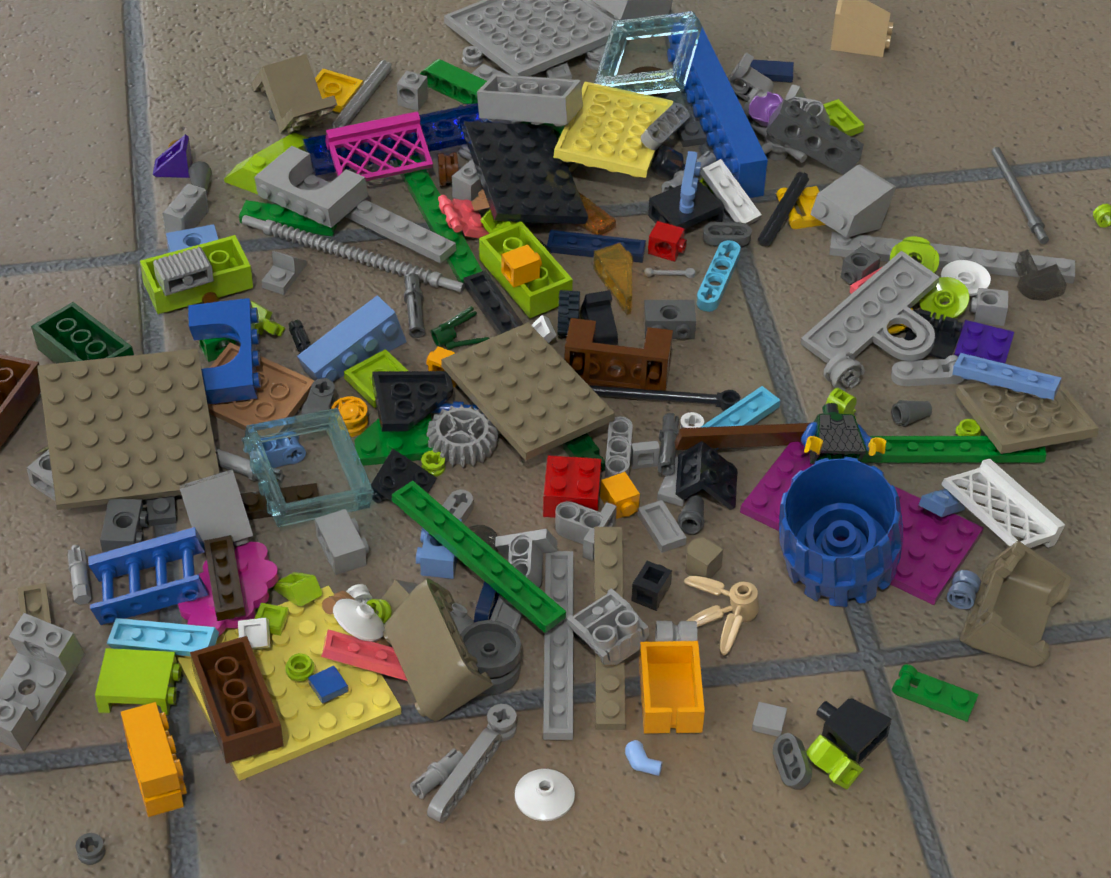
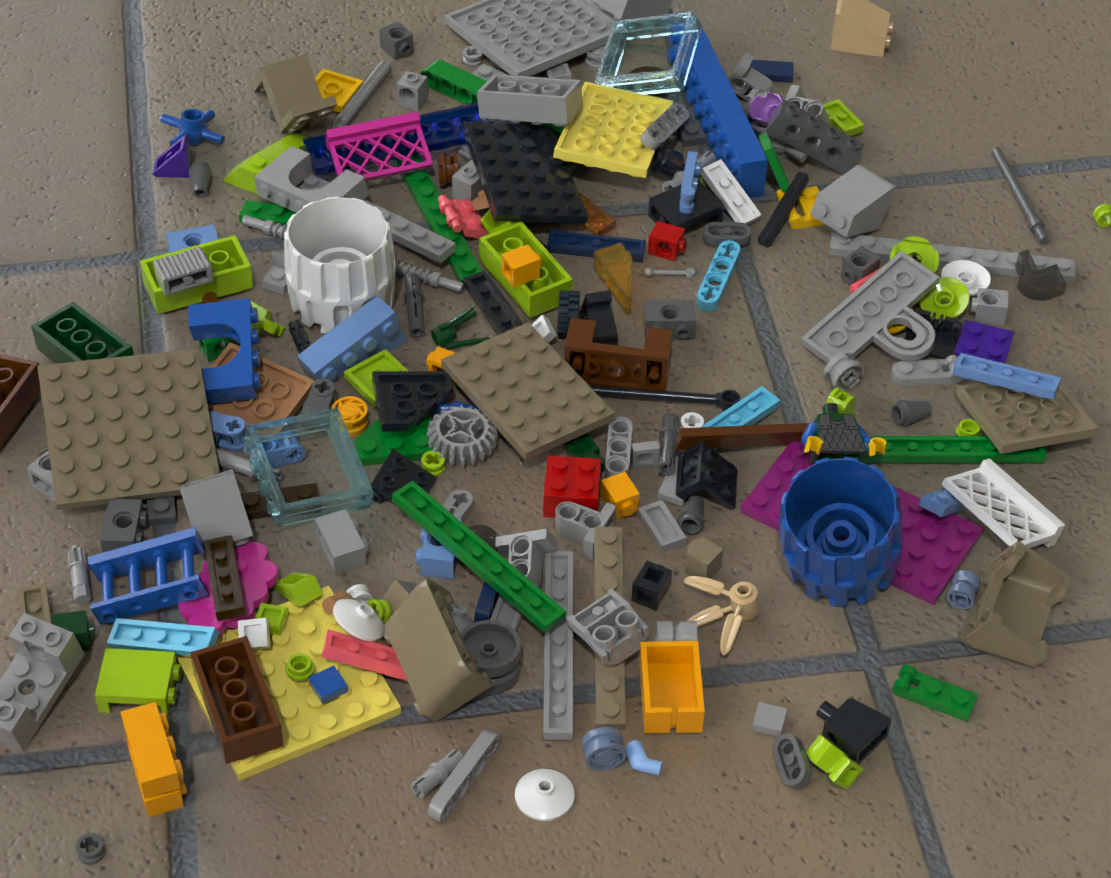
(78, 624): none -> dark green brick
(186, 209): light grey brick -> none
(193, 124): none -> blue bar
(226, 429): none -> medium blue piece
(337, 260): none -> white wheel
(396, 40): none -> dark grey brick
(508, 726): light grey wheel -> none
(603, 748): none -> sand blue wheel
(774, 161): none -> green tile

